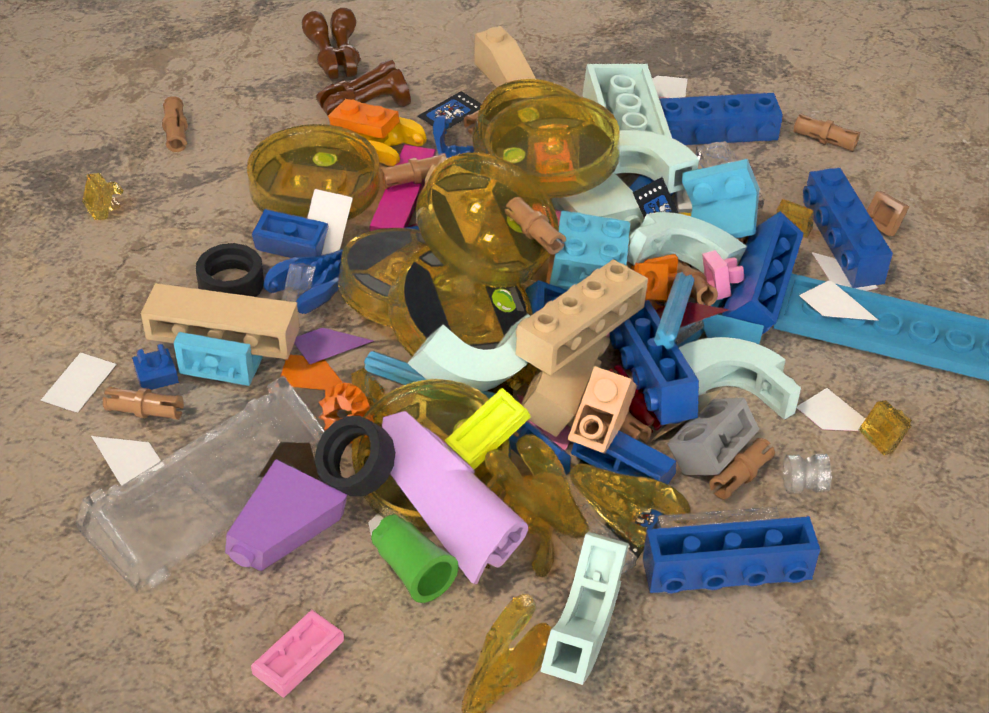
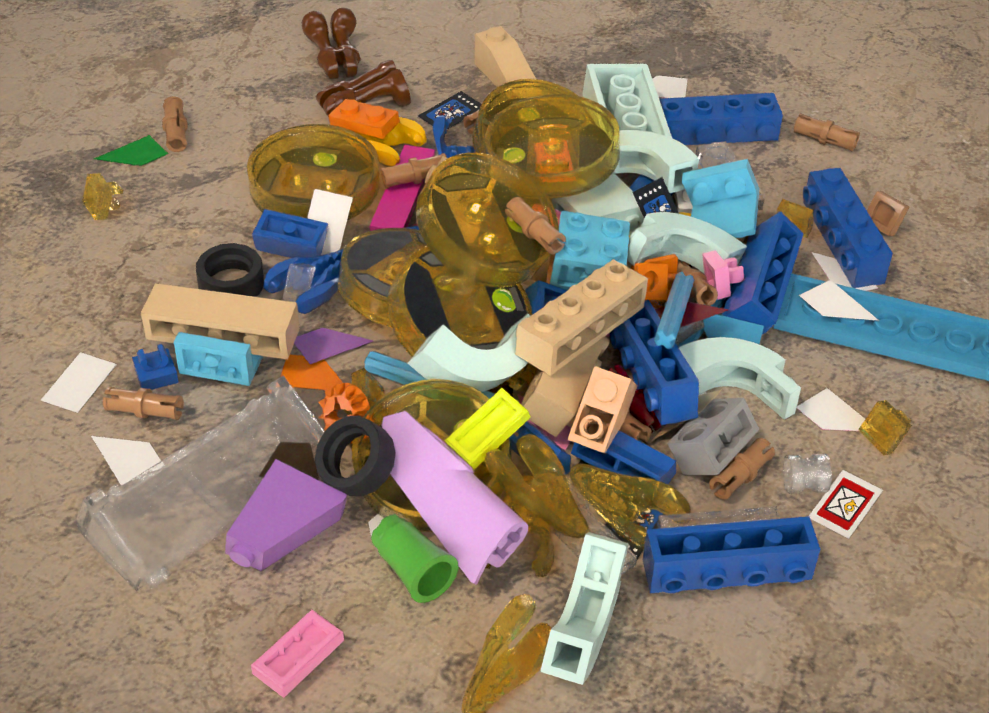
(136, 153): none -> green sticker
(845, 504): none -> sticker

